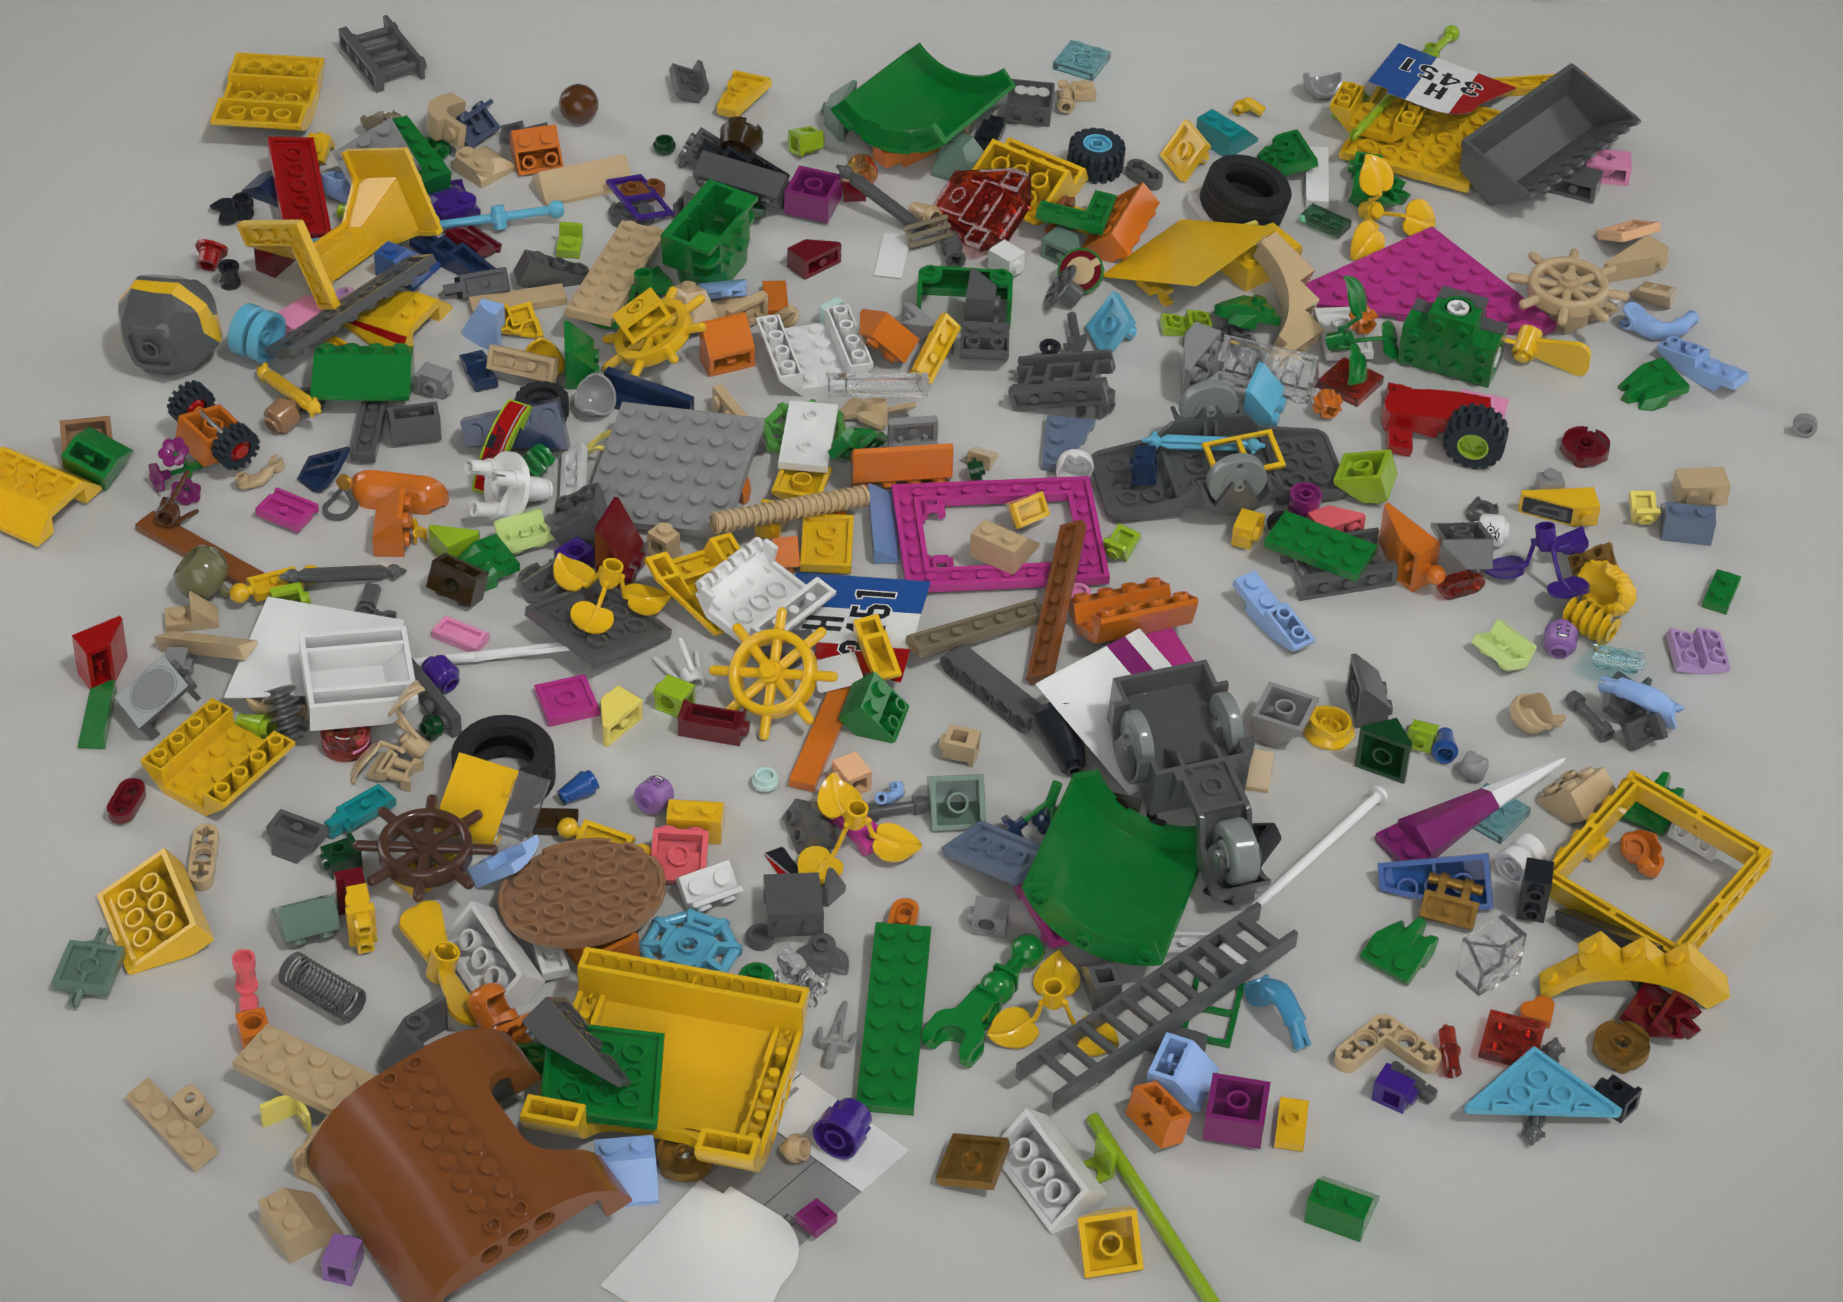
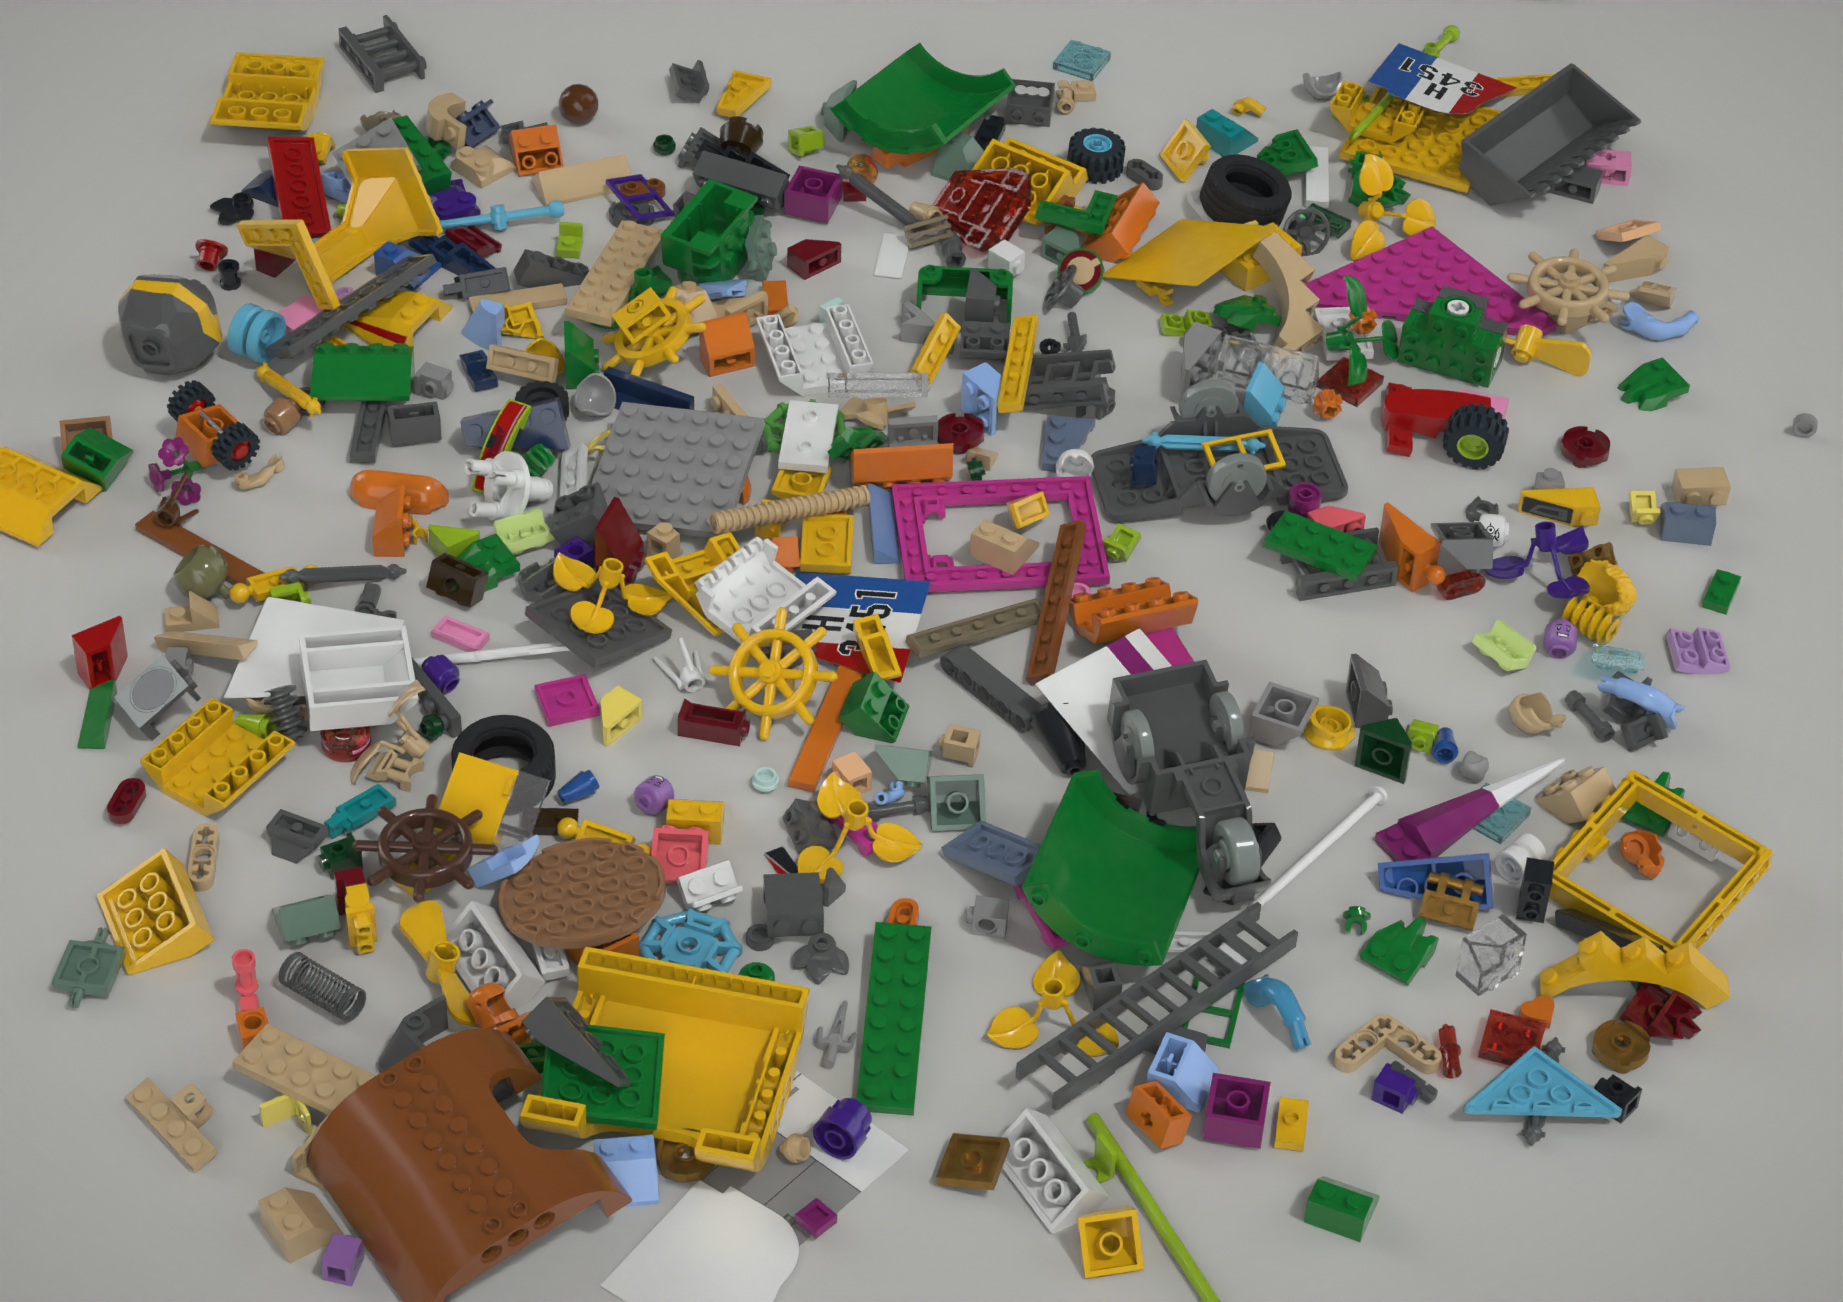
(287, 509): dark pink plate -> none
(322, 468): dark blue slope -> none
(344, 483): dark grey piece -> none
(671, 694): lime brick -> none
(760, 248): none -> sand green plate
(797, 972): clear animal -> none
(845, 666): white sticker -> none
(887, 335): orange slope -> none
(907, 763): none -> sand green slope
(961, 431): none -> dark red plate
(979, 1008): green piece -> none
(981, 394): none -> light blue slope
(1018, 364): none -> yellow plate
(1040, 816): plant -> none
(1111, 323): medium azure tile -> none
(1247, 528): yellow brick -> none
(1270, 615): light blue slope -> none
(1304, 231): none -> dark grey wheel
(1358, 915): none -> green plate
(1367, 475): lime slope -> none
(1697, 365): light blue slope -> none

